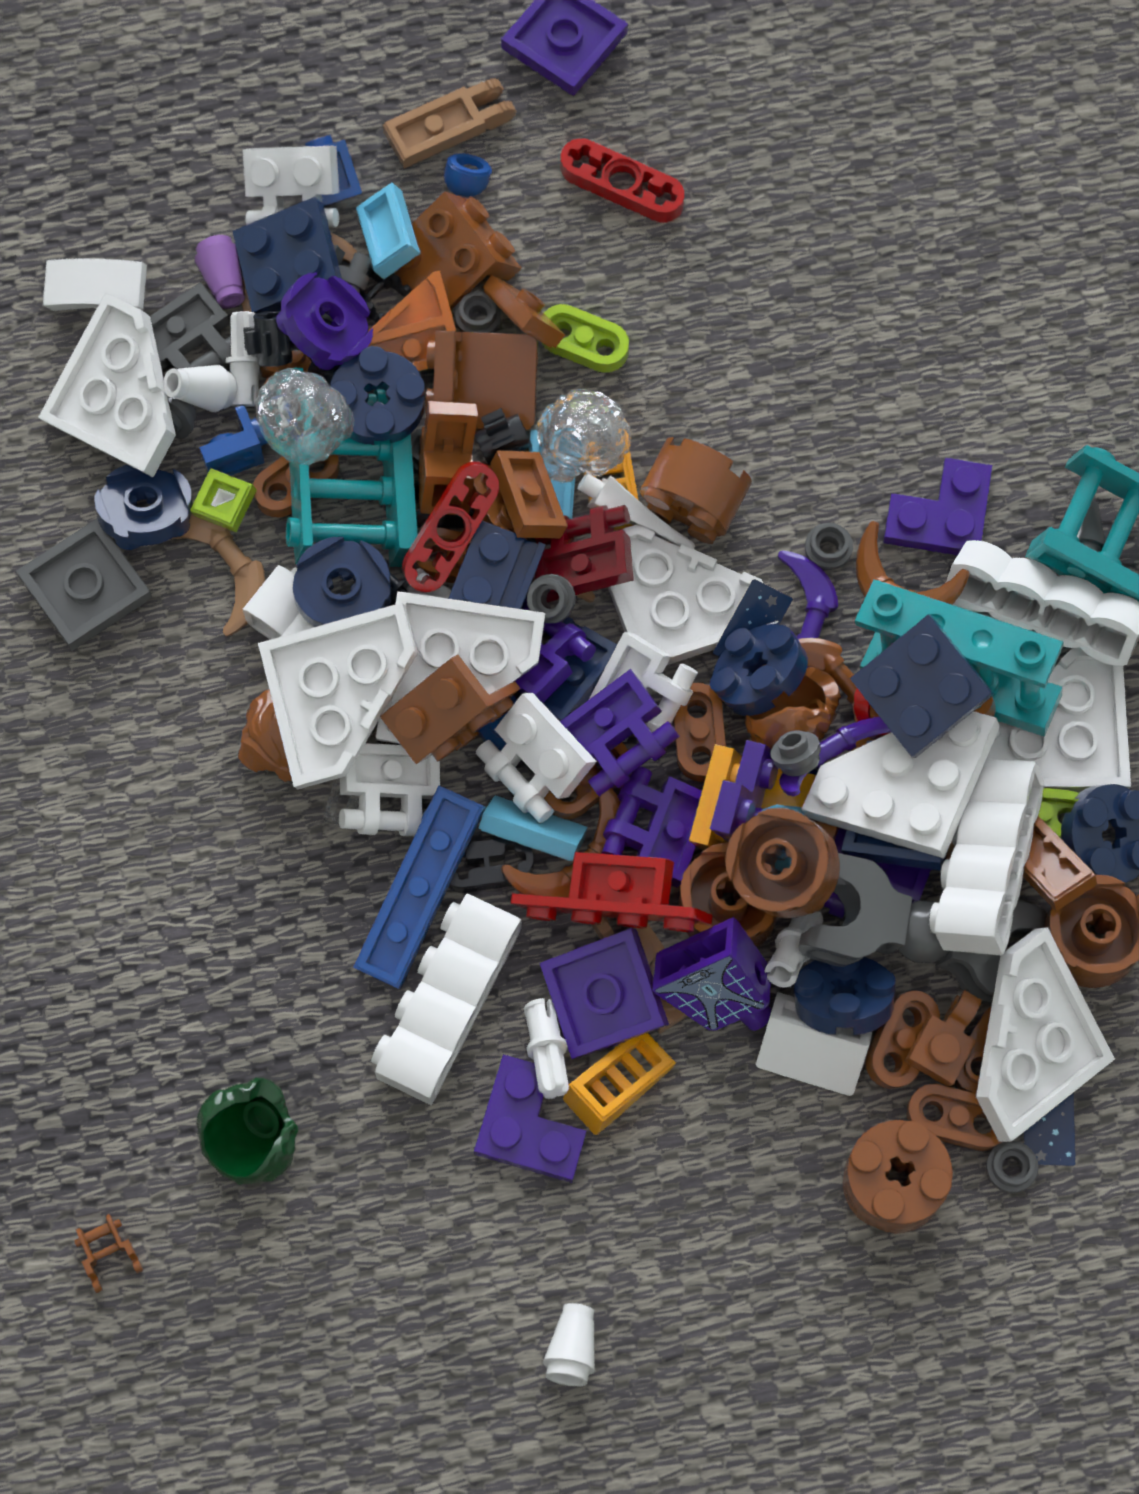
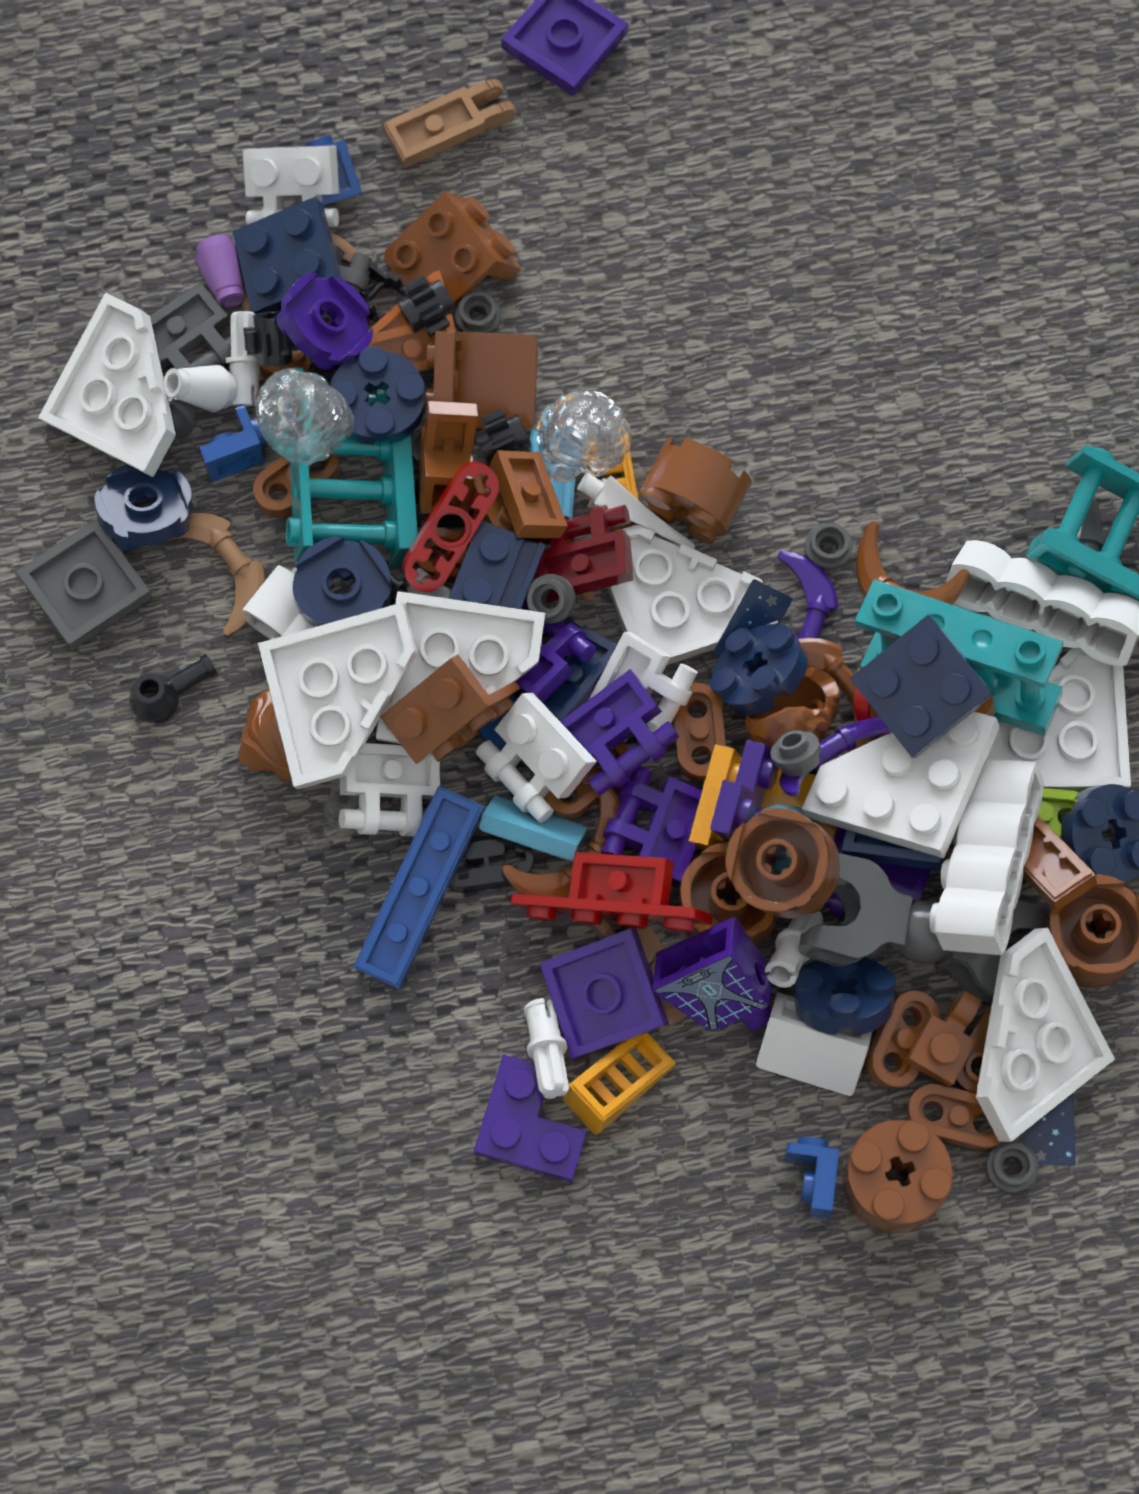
(85, 281): white slope -> none
(101, 1231): dark orange piece -> none
(166, 701): none -> black bar
(223, 500): lime tile -> none
(247, 1132): dark green hair -> none
(388, 230): medium azure tile -> none
(426, 306): none -> black gear
(447, 999): white brick -> none
(466, 181): blue piece -> none
(524, 311): dark orange plate -> none
(572, 1347): white cone -> none
(586, 337): lime plate -> none
(615, 162): red beam -> none
(817, 1185): none -> blue bracket
(943, 523): dark purple plate -> none

